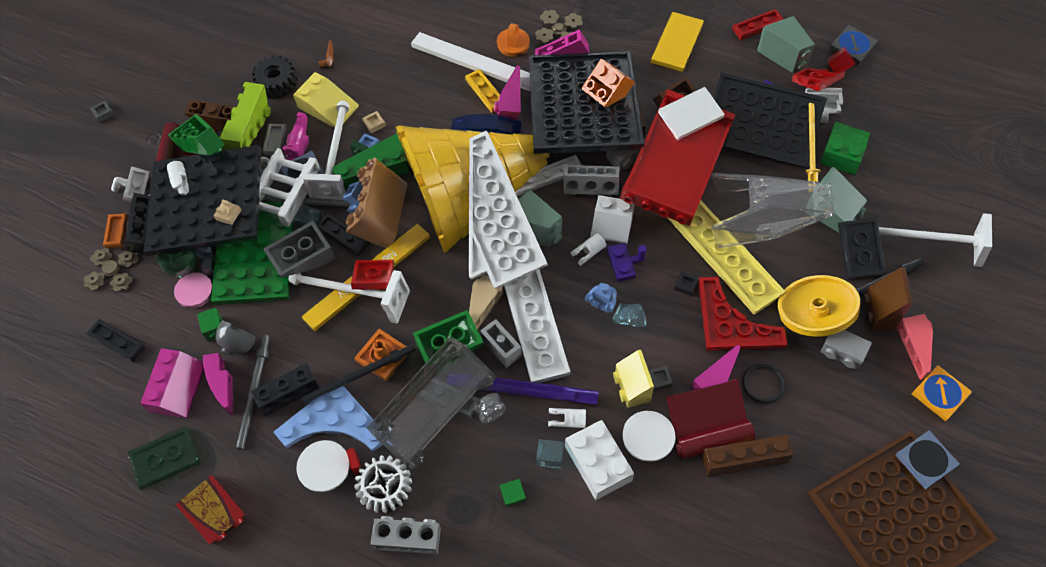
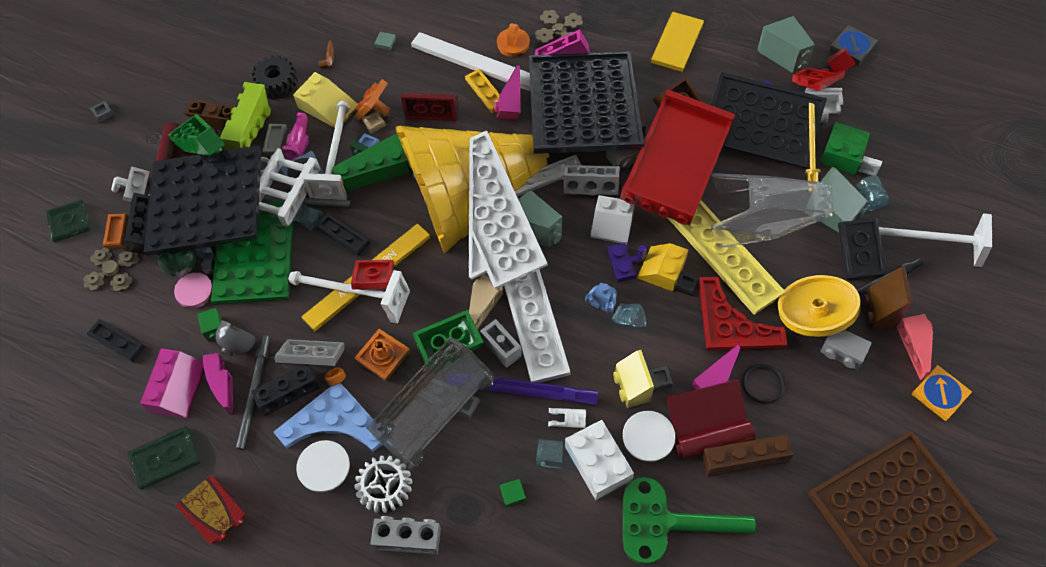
(68, 220): none -> clear green tile
(178, 177): white hinge -> none
(227, 212): tan tile -> none
(300, 251): dark grey slope -> none
(310, 352): none -> light grey tile
(335, 376): none -> orange tile
(352, 194): medium blue piece -> none
(354, 460): red tile -> none
(371, 100): none -> orange plate
(379, 204): medium nougat windscreen -> none
(385, 41): none -> sand green tile
(394, 356): black bar -> none
(430, 106): none -> dark red slope
(487, 123): clear blue slope -> none
(490, 408): clear wheel -> none
(590, 247): white hinge -> none
(607, 84): orange slope -> none
(649, 521): none -> green piece
(663, 265): none -> yellow slope
(691, 113): white tile -> none
(755, 25): red tile -> none
(870, 166): none -> white tile
(872, 190): none -> clear light blue wheel
(927, 459): tile -> none

